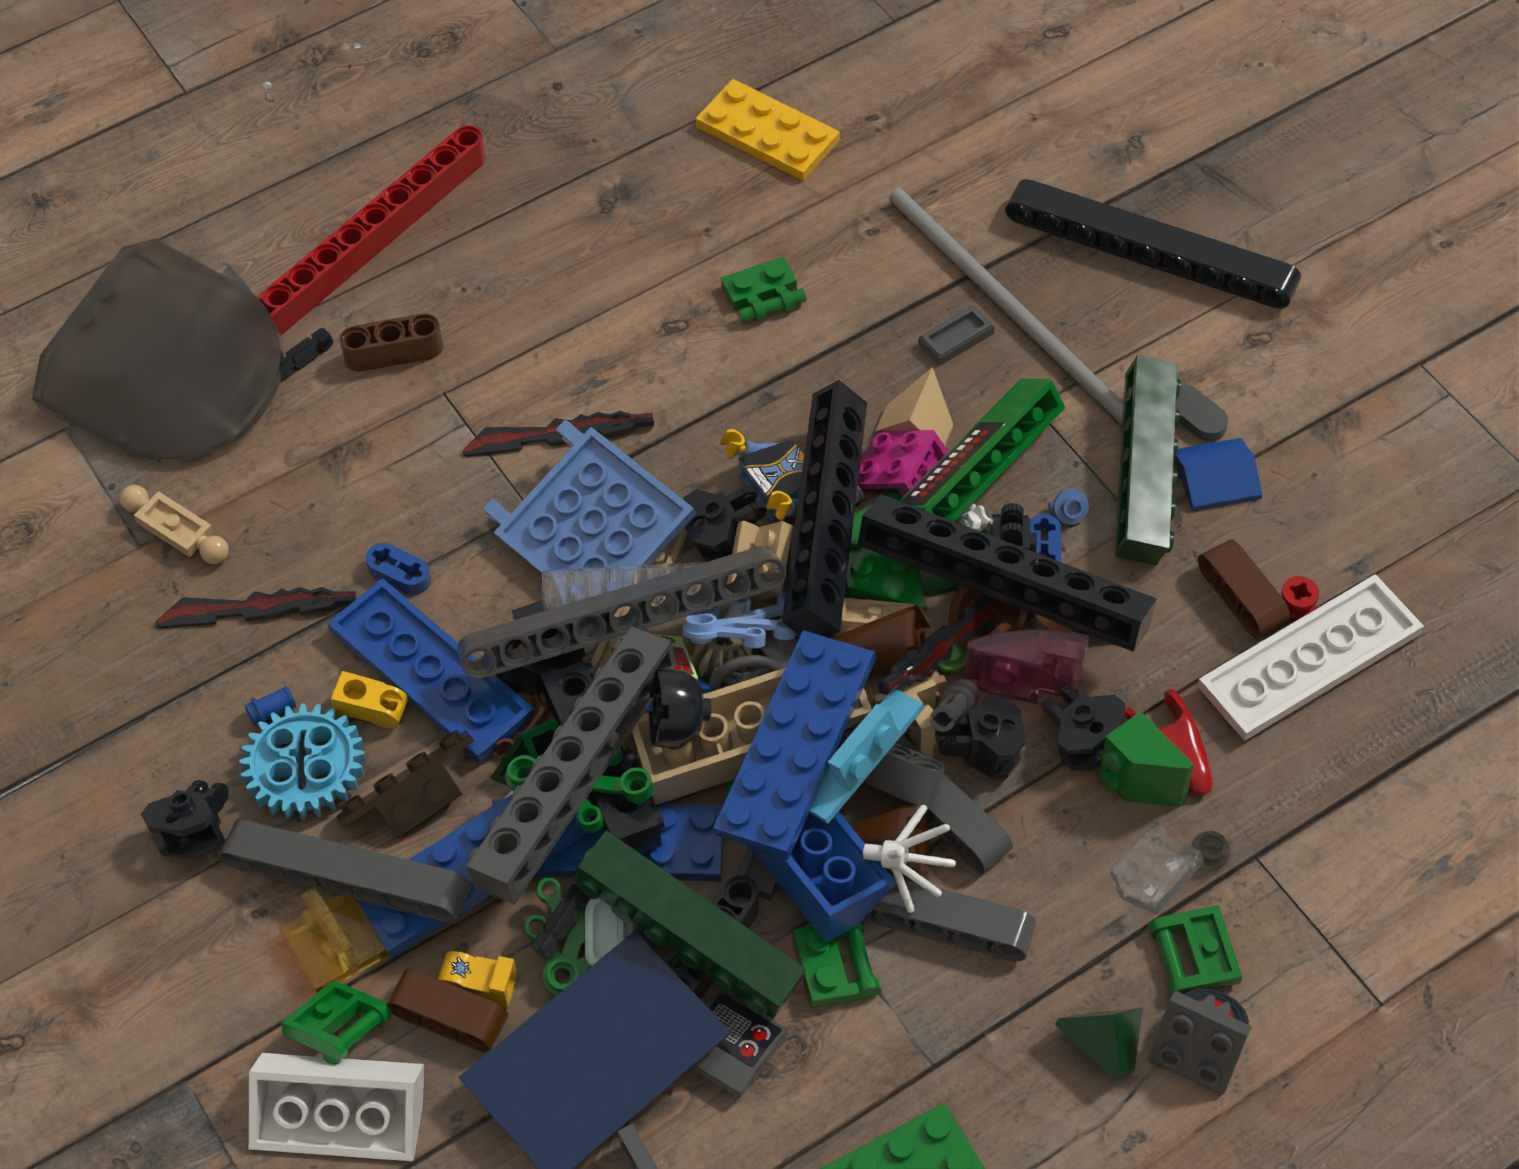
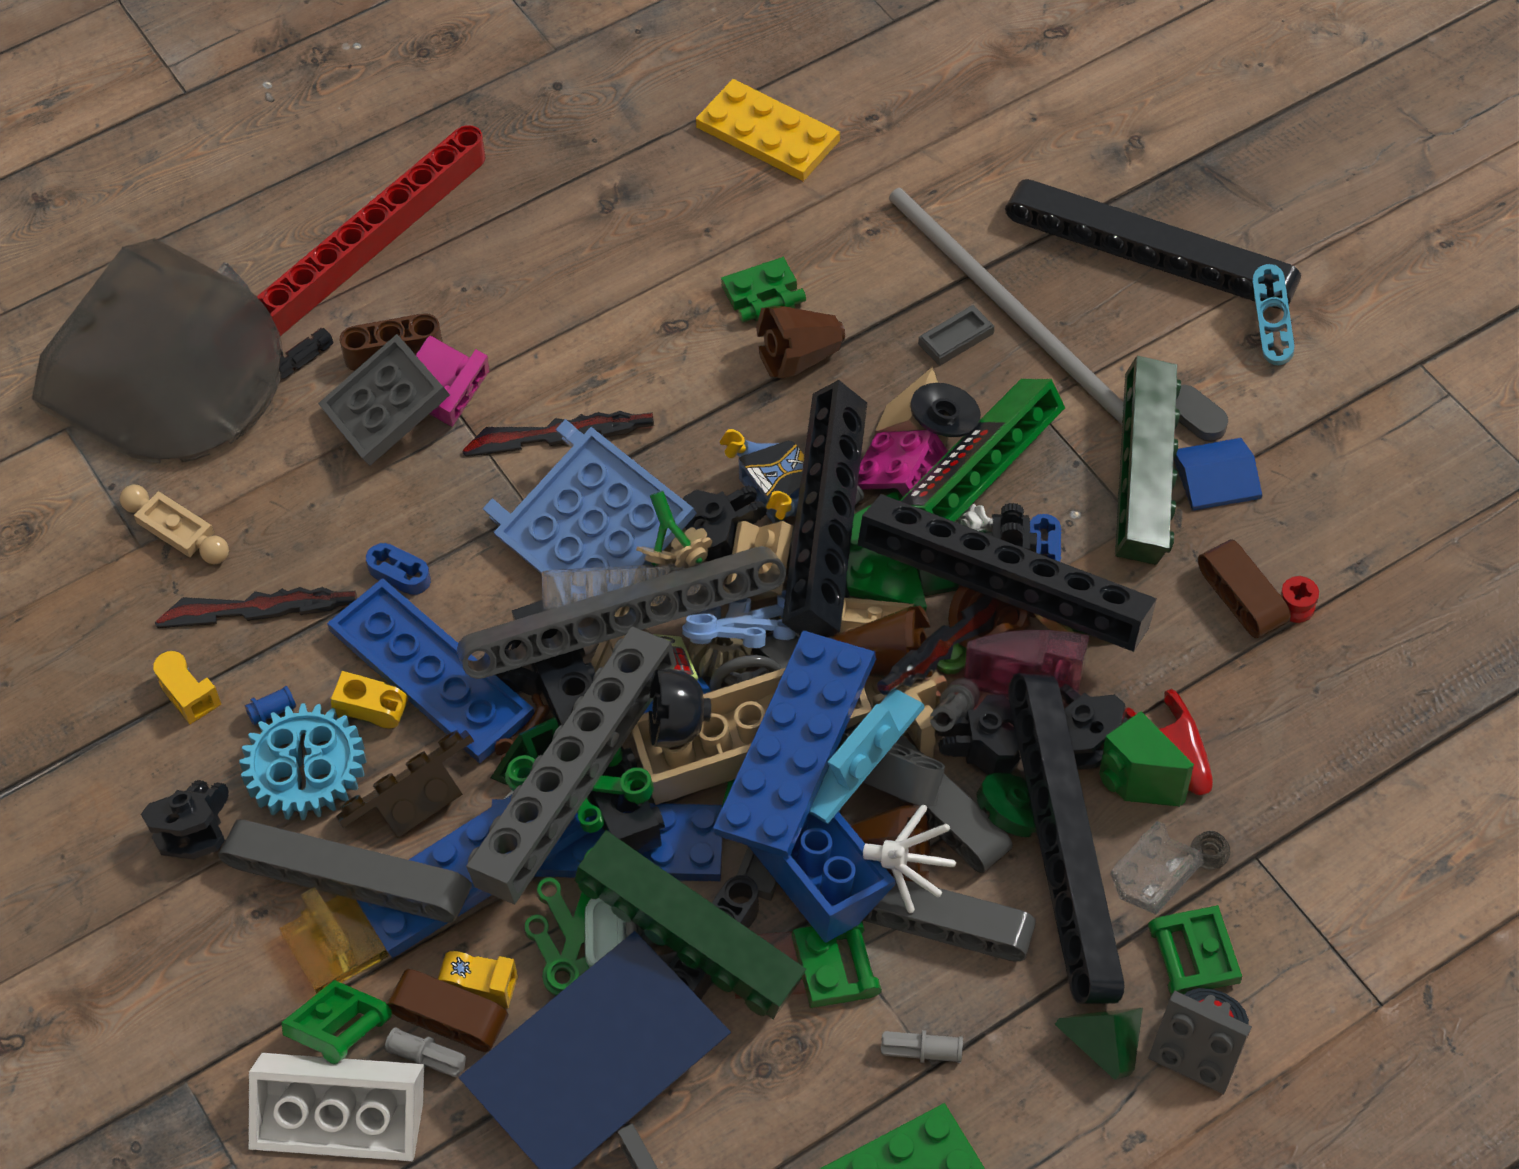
(182, 689): none -> yellow leg
(383, 399): none -> dark grey plate
(425, 1052): none -> light grey axle
(456, 373): none -> dark pink bracket
(560, 922): black axle -> none
(688, 547): none -> plant
(742, 1054): slope -> none
(796, 339): none -> reddish brown cone
(922, 1046): none -> light grey axle
(945, 410): none -> black dish
(1008, 803): none -> dark green plate
(1065, 840): none -> black beam
(1069, 506): medium blue plate -> none
(1260, 291): none -> medium azure beam
(1309, 657): white plate -> none

